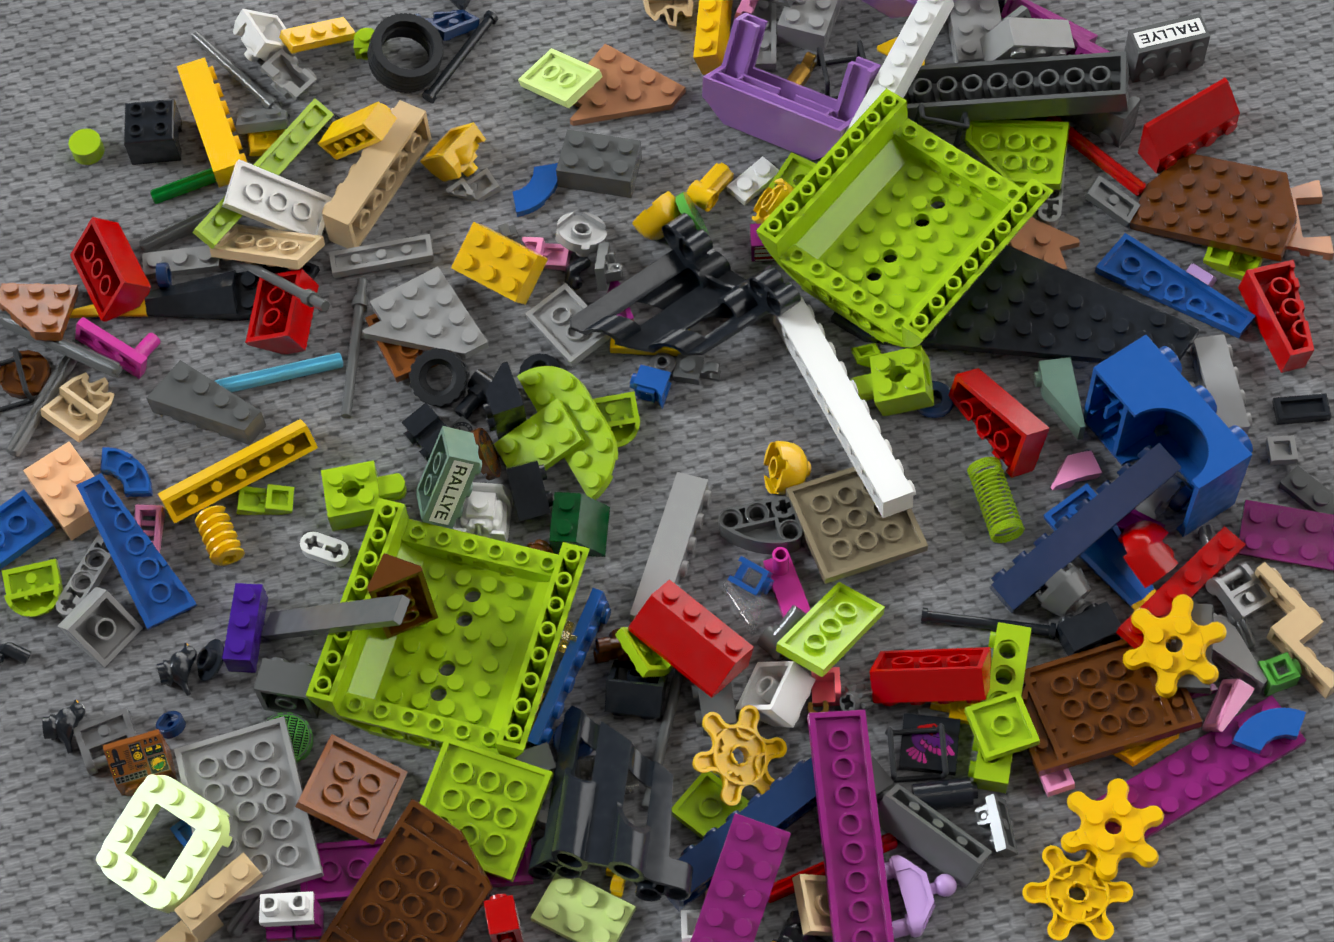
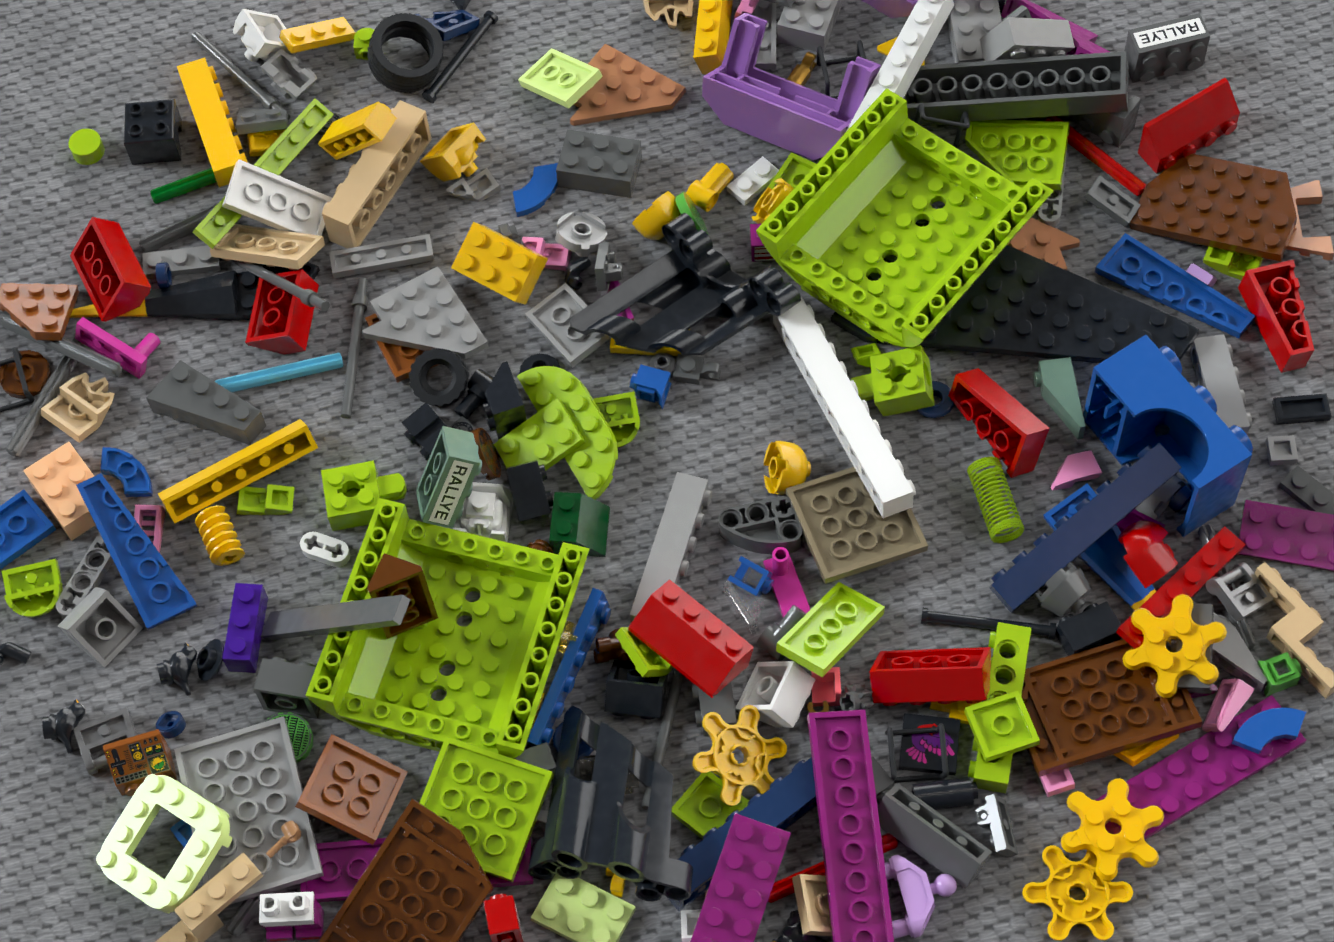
(291, 834): none -> medium nougat hand

